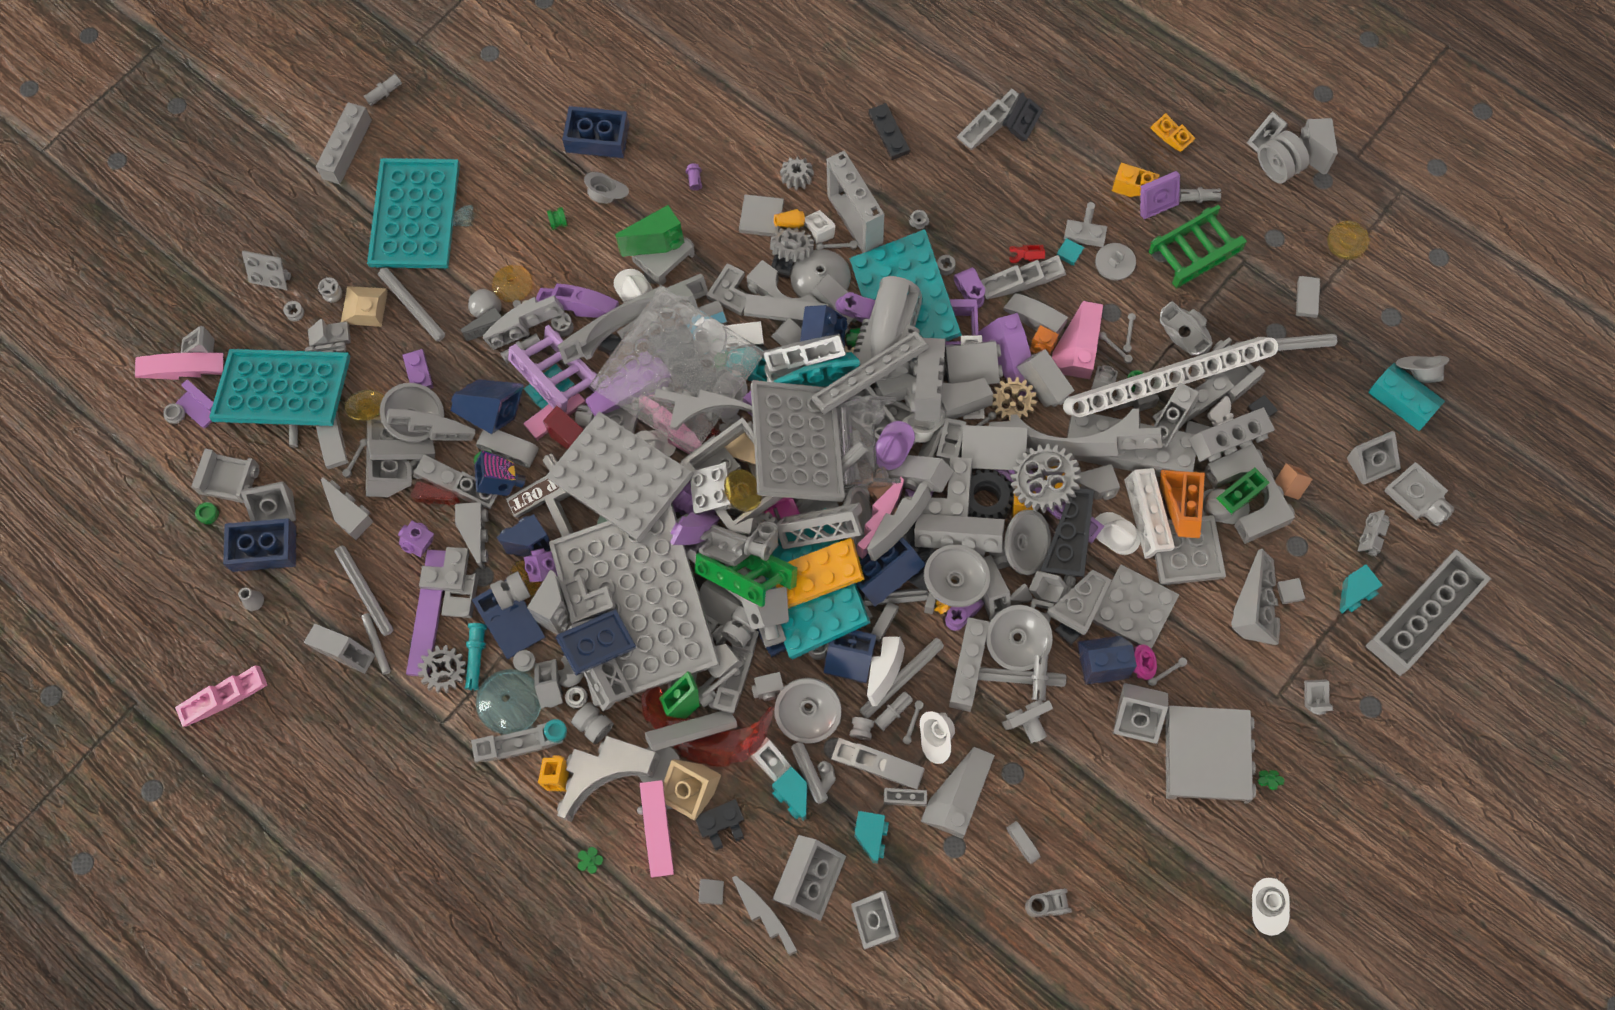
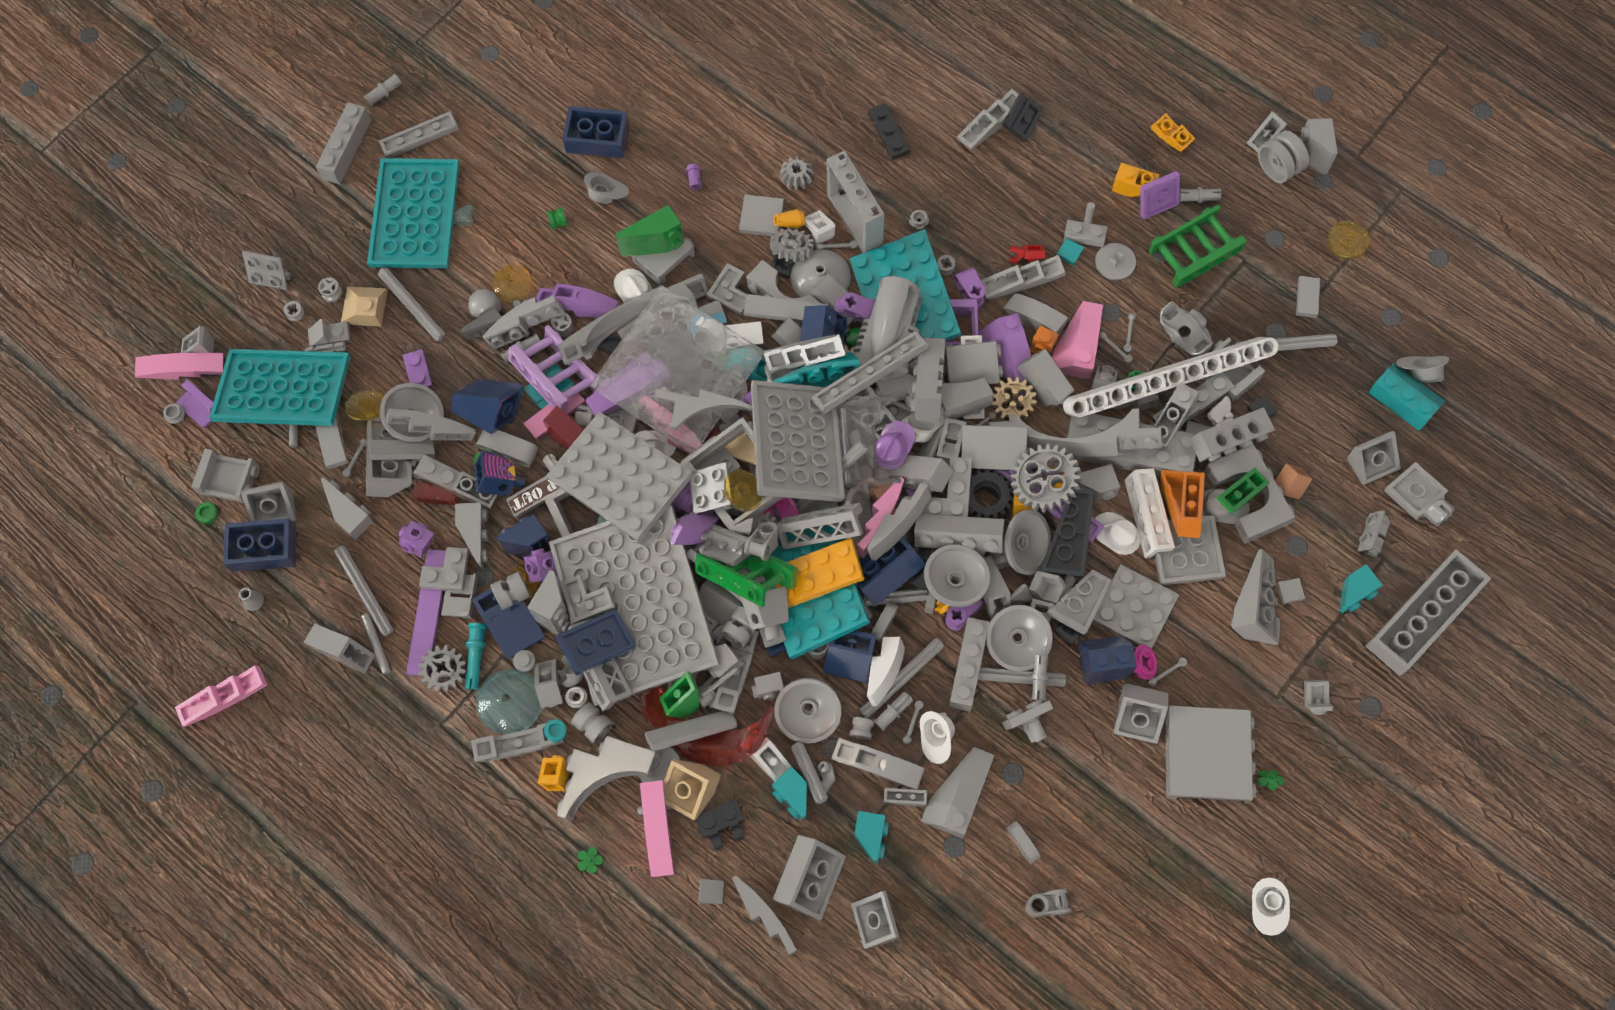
(418, 135): none -> light grey tile

